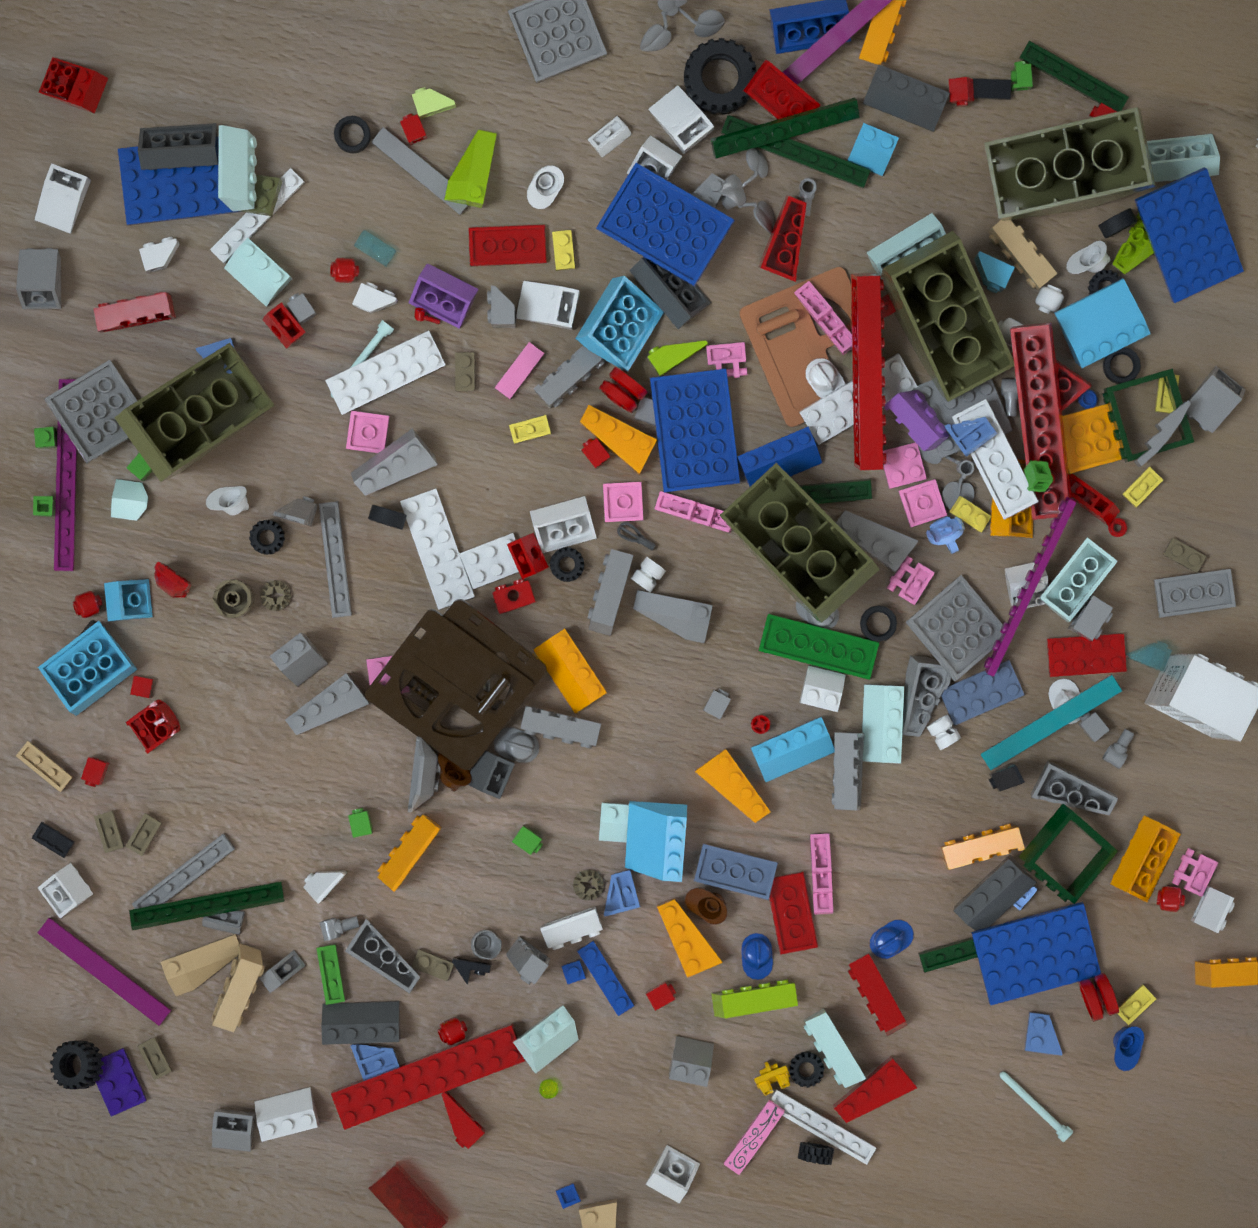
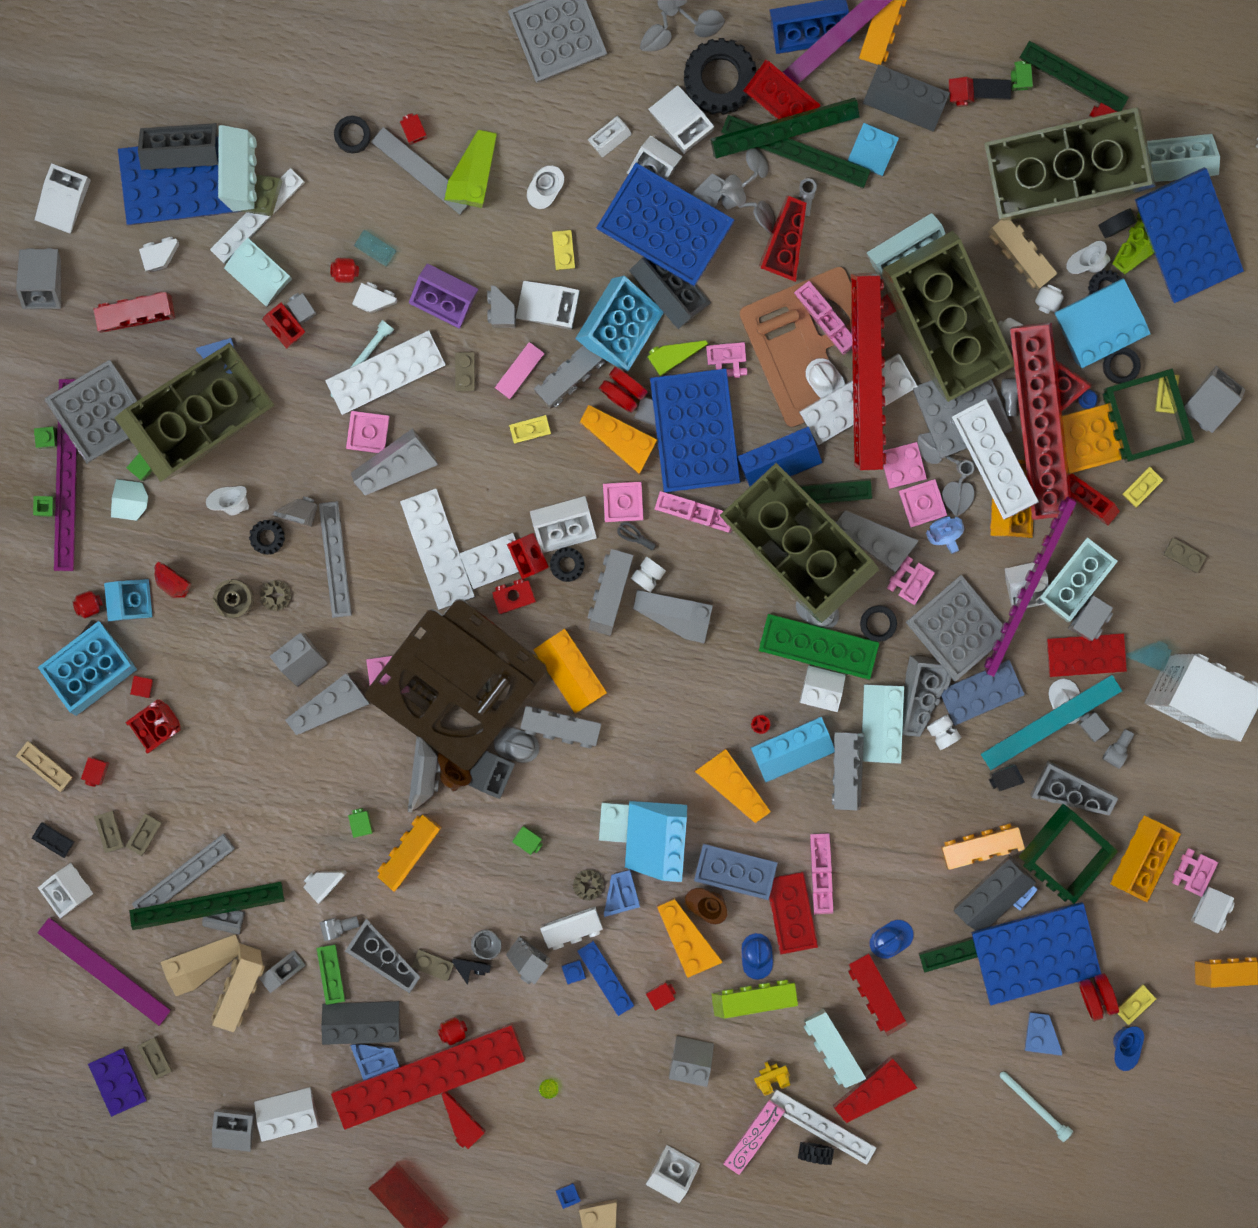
(73, 85): red slope -> none
(90, 1065): black tyre -> none
(387, 517): black tyre -> none
(420, 316): red hand -> none
(431, 102): yellowish green slope -> none
(507, 245): red tile -> none
(547, 1039): light aqua slope -> none
(595, 452): red brick -> none
(717, 703): light grey brick -> none
(796, 1063): black tyre -> none
(918, 418): medium lavender wedge -> none
(970, 514): light yellow plate -> none
(971, 434): medium blue wing -> none
(993, 272): medium azure slope -> none
(1038, 476): bright green brick -> none
(1123, 525): red plate -> none
(1166, 429): light grey slope -> none
(1170, 899): red head -> none
(1194, 593): light grey plate -> none

